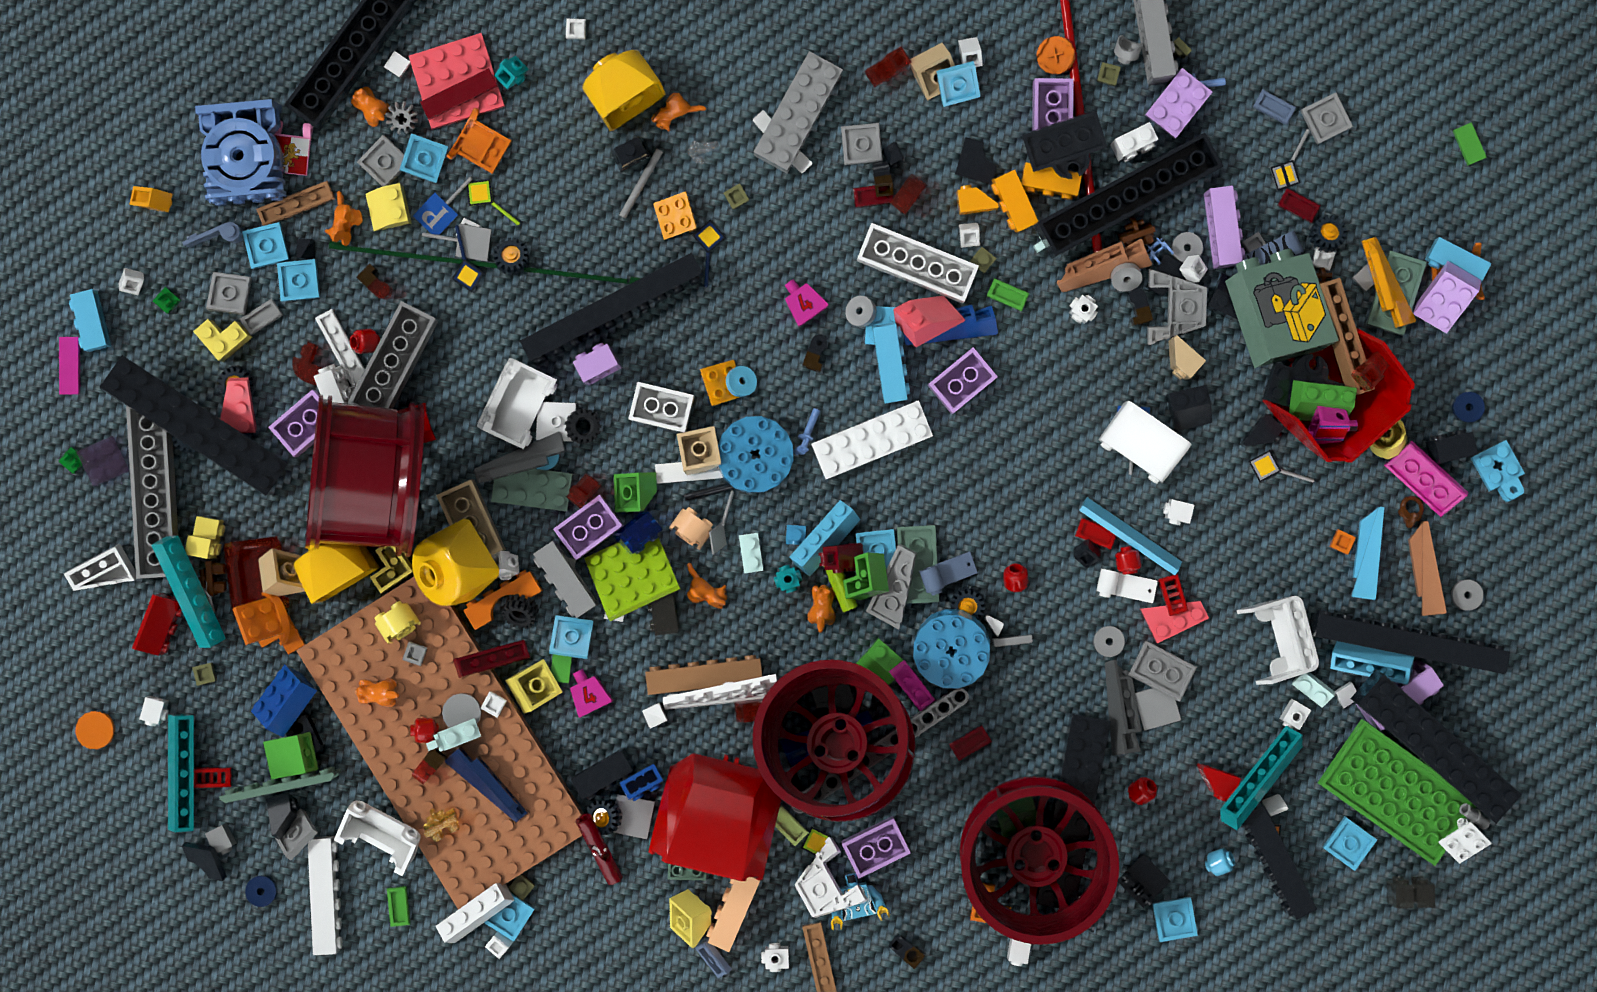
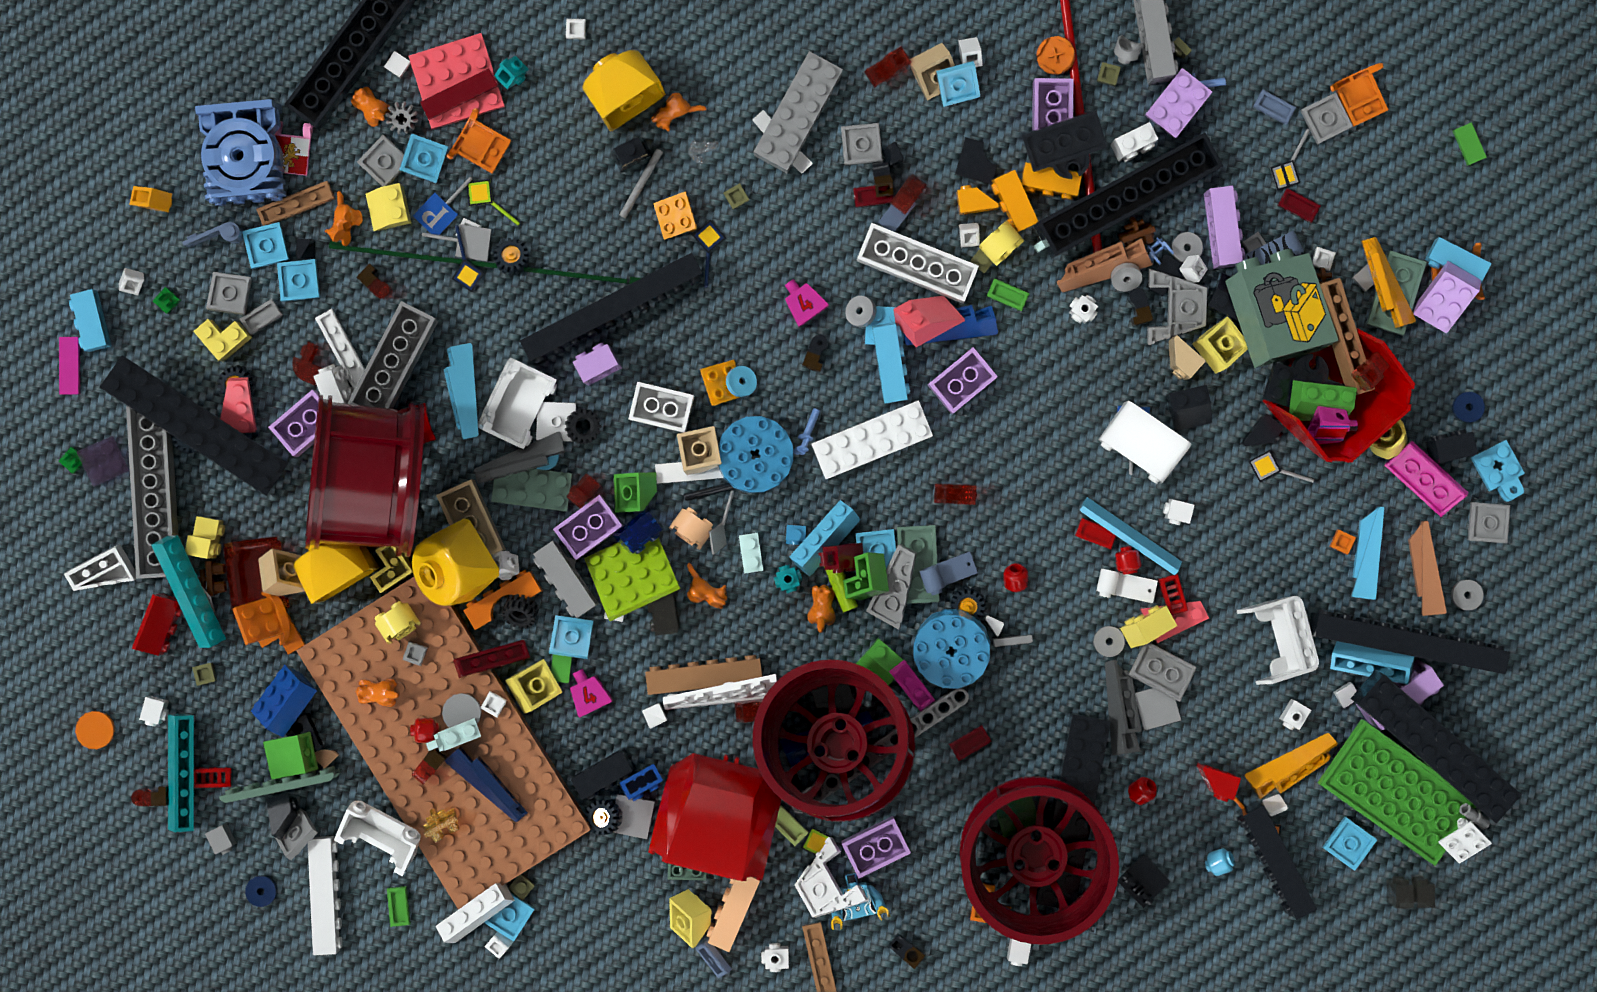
(148, 797): none -> leg
(206, 858): black tile -> none
(325, 757): none -> light nougat tile
(364, 341): red head -> none
(461, 389): none -> medium azure wedge
(598, 847): dark red piece -> none
(893, 218): none -> sand blue tile
(955, 494): none -> clear red brick
(1001, 243): none -> light yellow brick
(1087, 553): black slope -> none
(1146, 628): none -> light yellow brick
(1174, 919): medium azure plate -> none
(1221, 345): none -> light yellow slope
(1261, 778): teal brick -> none
(1291, 767): none -> light orange wedge
(1314, 688): light aqua plate -> none
(1328, 233): black wheel -> none
(1361, 95): none -> orange piece
(1410, 518): reddish brown piece -> none
(1488, 522): none -> light grey tile

